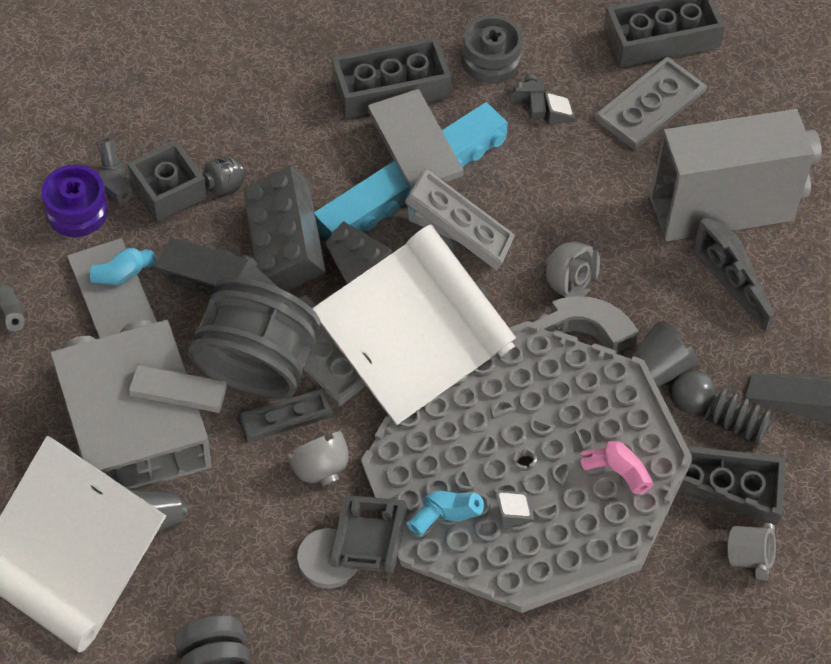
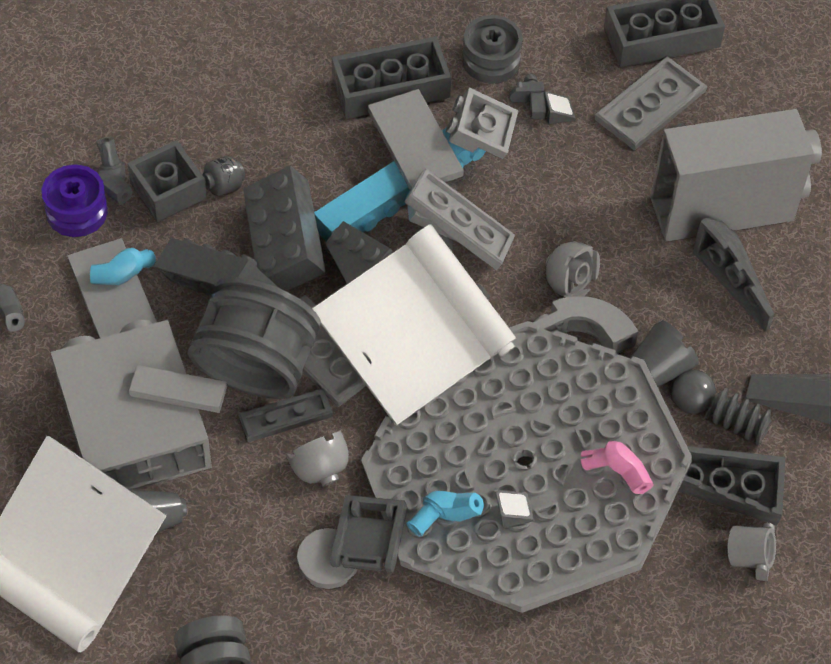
(481, 123): none -> light grey plate

